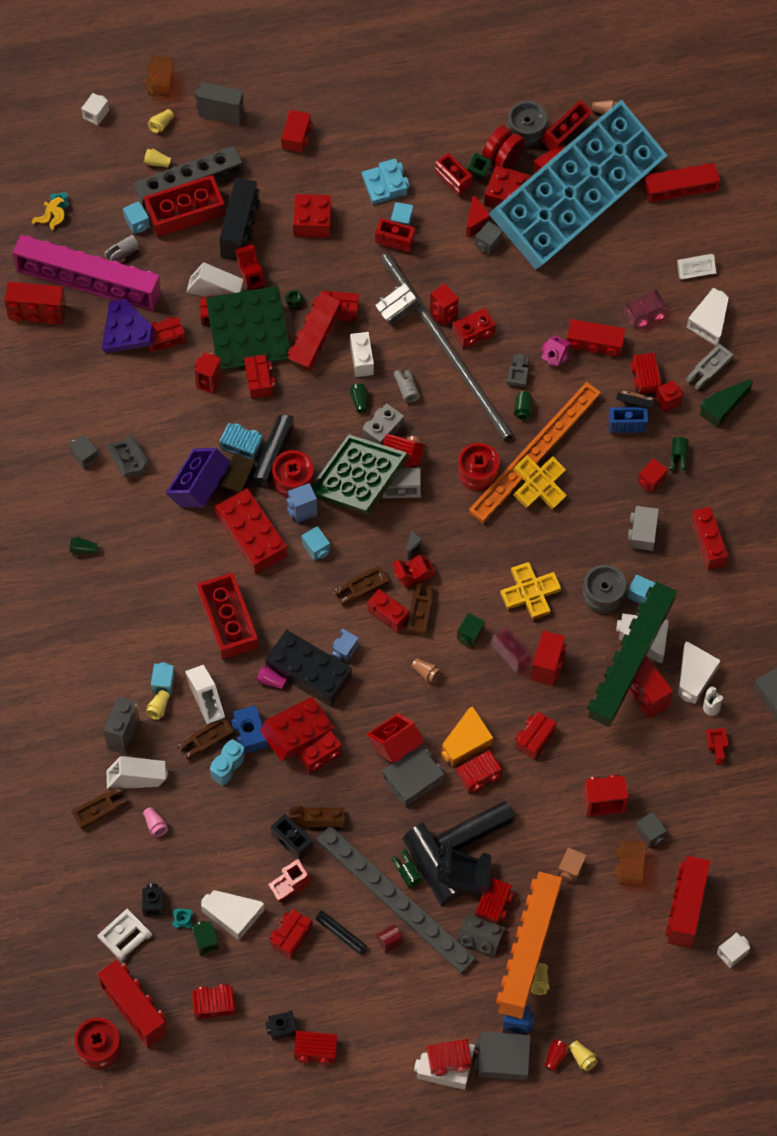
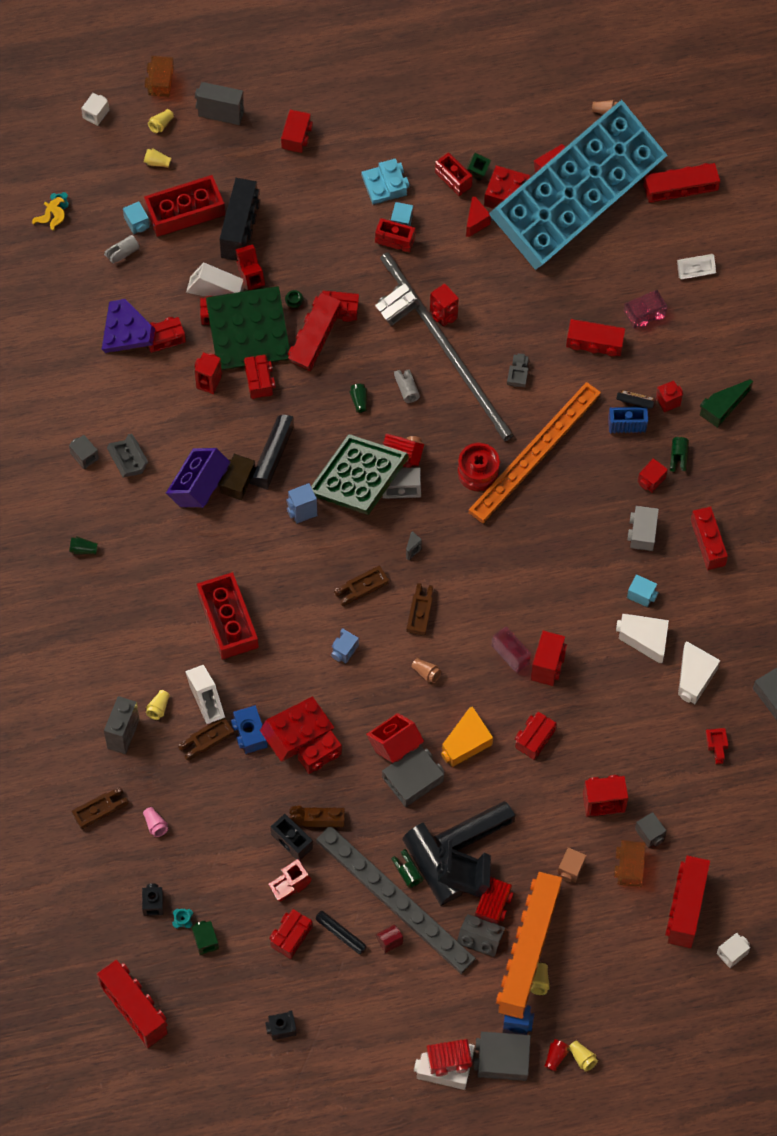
(35, 303): red brick -> none
(86, 272): dark pink brick -> none
(94, 1031): red wheel -> none
(119, 930): white plate -> none
(136, 773): white slope -> none
(162, 677): medium azure brick -> none
(211, 162): dark grey brick -> none
(213, 1002): red brick -> none
(225, 764): medium azure brick -> none
(232, 911): white slope -> none
(241, 441): medium azure brick -> none
(251, 531): red brick -> none
(270, 678): dark pink cone -> none
(291, 471): red wheel -> none
(309, 668): black brick -> none
(312, 215): red brick -> none
(315, 1047): red brick -> none
(316, 543): medium azure brick -> none
(361, 354): white brick -> none
(385, 421): light grey brick -> none
(388, 610): red brick -> none
(415, 571): red brick -> none
(470, 630): dark green brick -> none
(474, 328): red brick -> none
(479, 772): red brick -> none
(488, 238): dark grey brick -> none
(504, 147): red wheel -> none
(523, 405): dark green brick -> none
(528, 121): dark grey wheel -> none
(530, 590): yellow plate -> none
(539, 482): yellow plate -> none
(555, 351): dark pink brick -> none
(566, 125): red brick -> none
(604, 589): dark grey wheel -> none
(632, 654): dark green brick -> none
(646, 373): red brick -> none
(650, 690): red brick -> none
(709, 316): white slope -> none
(710, 366): light grey hinge -> none
(715, 701): white hinge -> none

